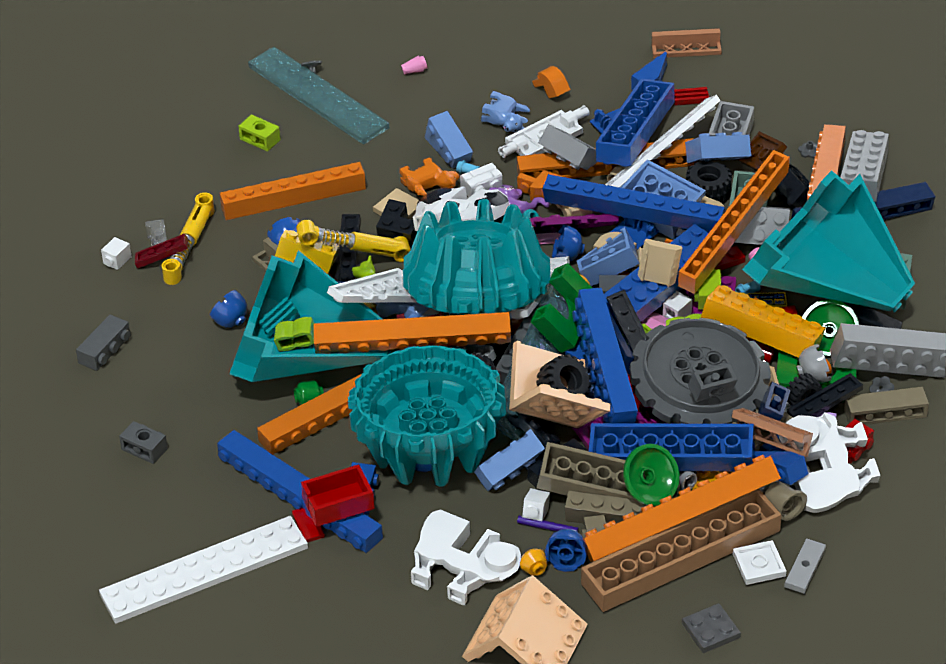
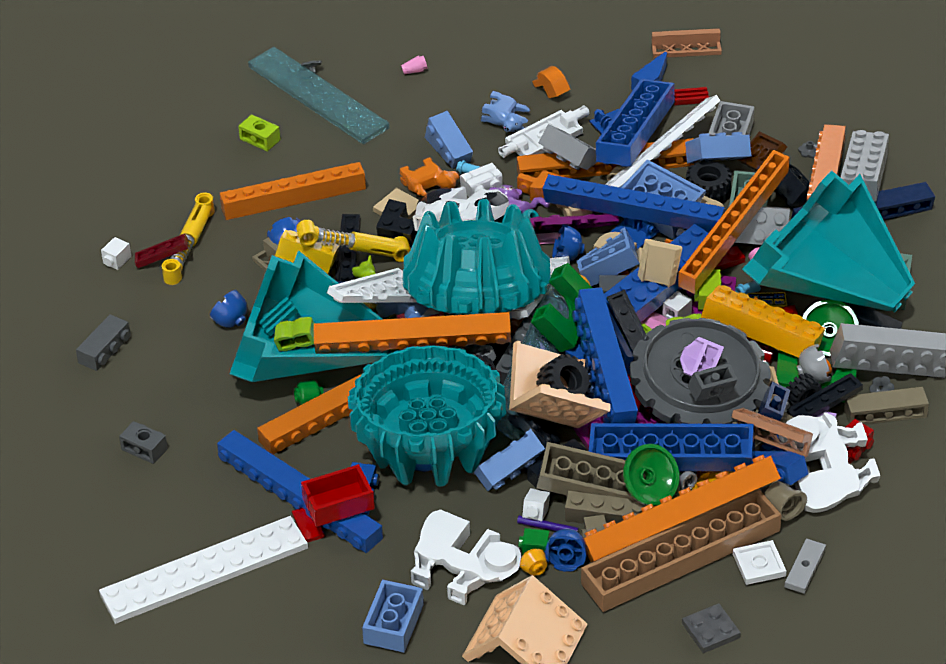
(156, 231): clear leg -> none
(393, 616): none -> medium blue brick
(533, 539): none -> green brick
(700, 356): none -> lavender slope

